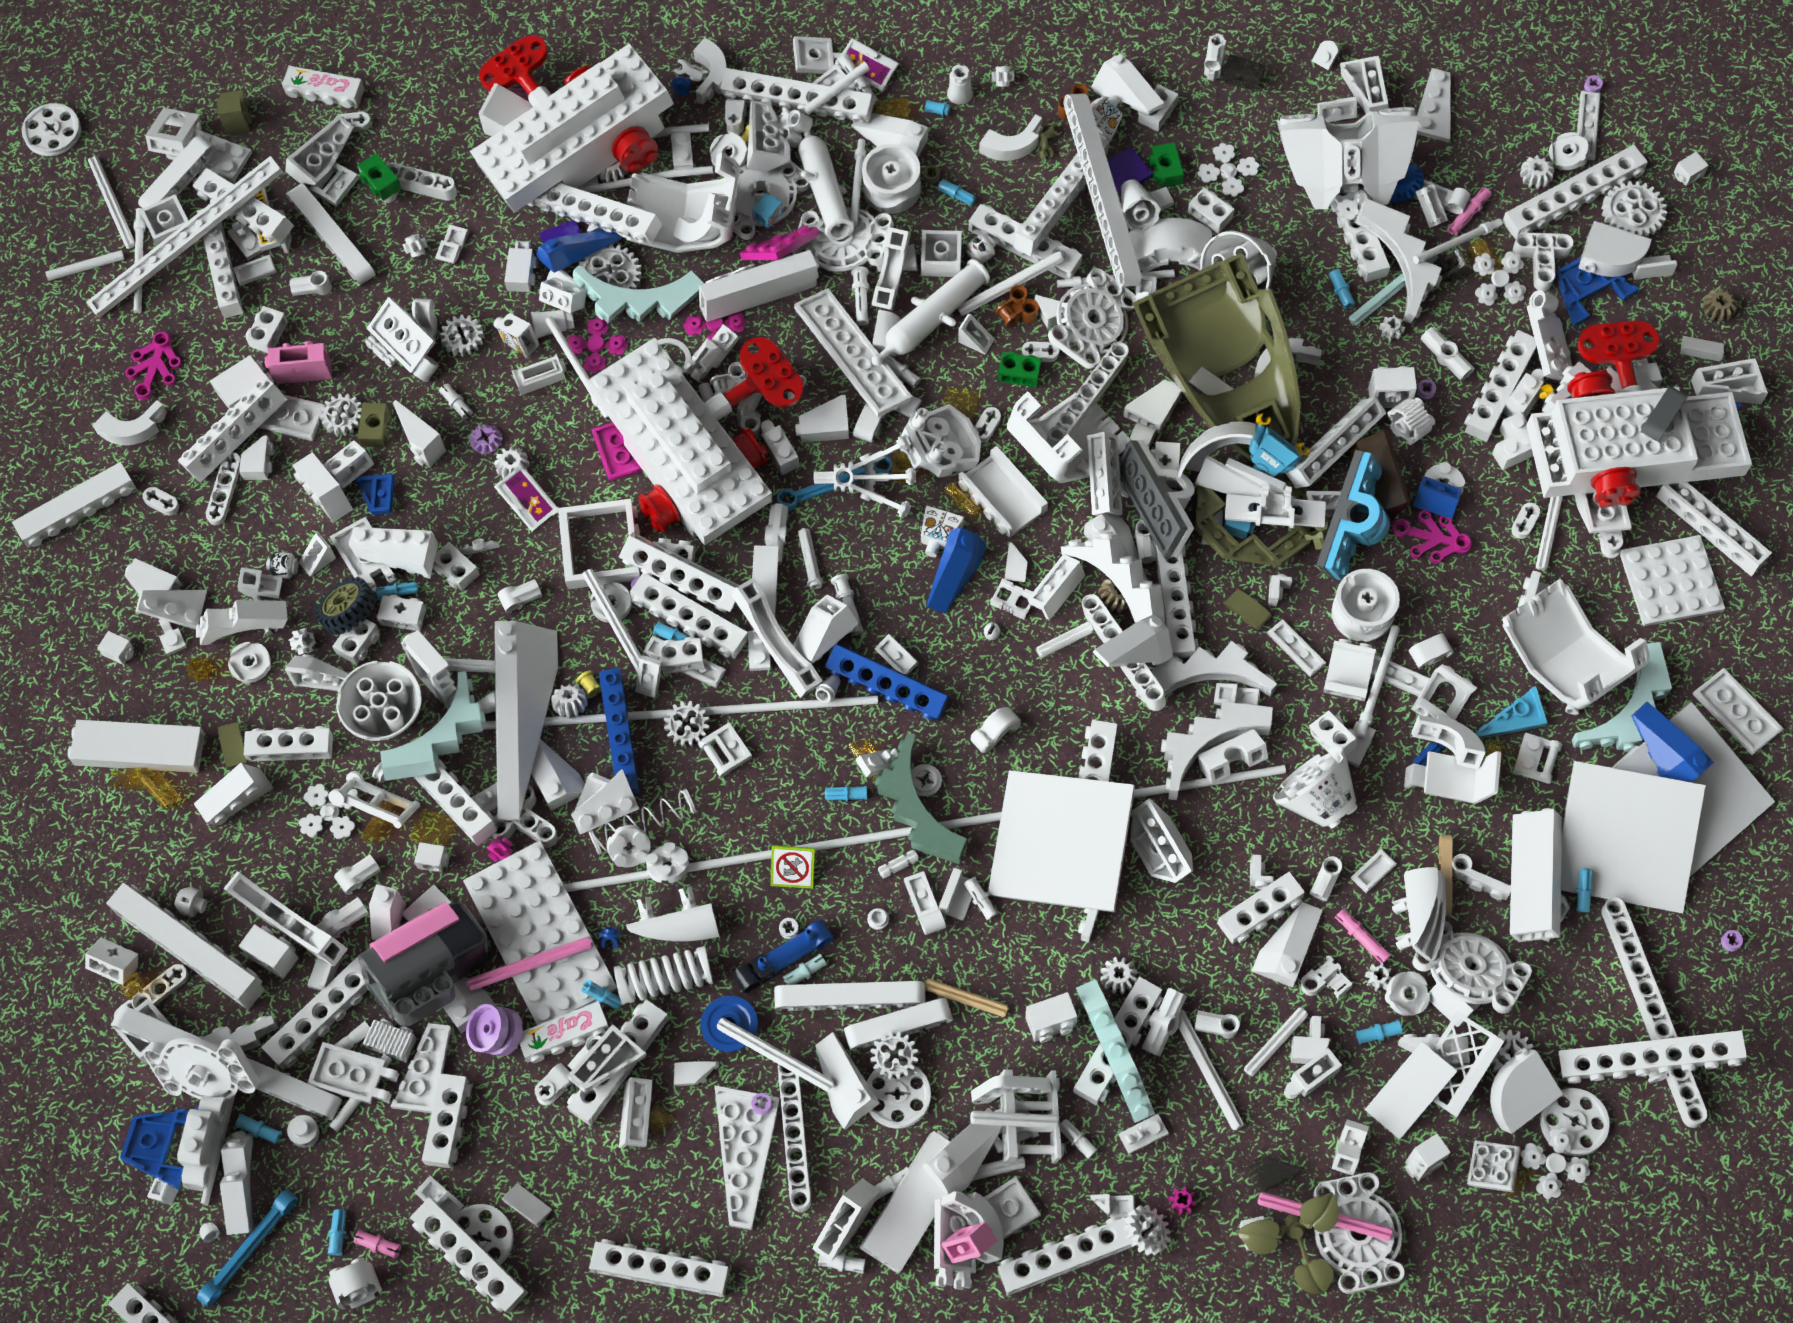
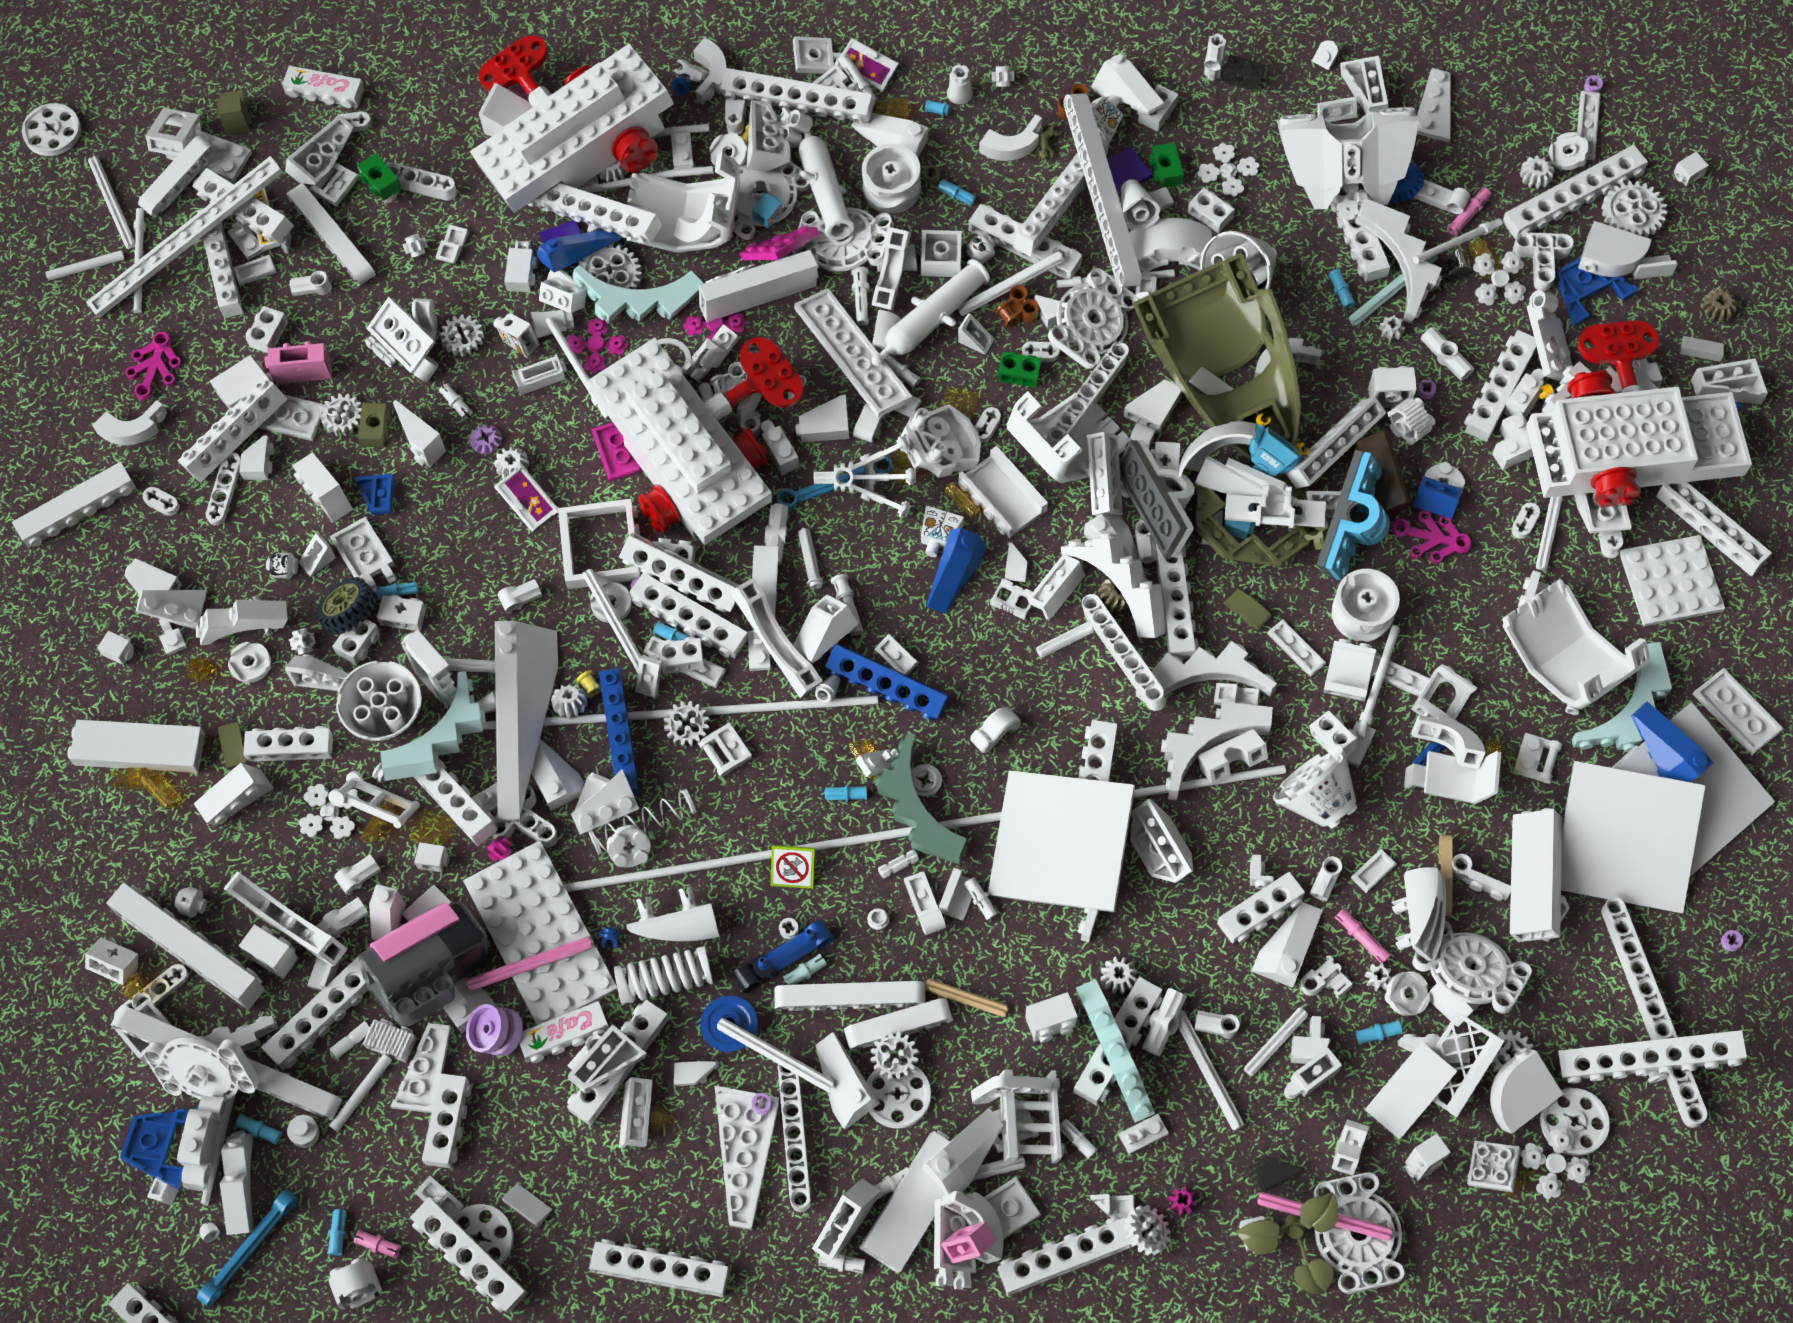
(164, 218): white brick -> none
(255, 583): white brick -> none
(348, 464): white brick -> none
(351, 1074): white tile -> none
(396, 547): white wedge -> none
(458, 564): white brick -> none
(478, 546): white piece -> none
(555, 1082): white piece -> none
(601, 994): medium azure axle -> none
(663, 854): white plate -> none
(836, 88): white piece -> none
(860, 154): white bar -> none
(995, 633): white hinge -> none
(1014, 1119): white axle -> none
(1140, 644): white wedge -> none
(1276, 587): white bracket -> none
(1431, 205): white hinge -> none
(1431, 650): white beam -> none
(1522, 715): medium azure wing -> none
(1584, 890): medium azure axle -> none
(1664, 413): dark grey beam -> none

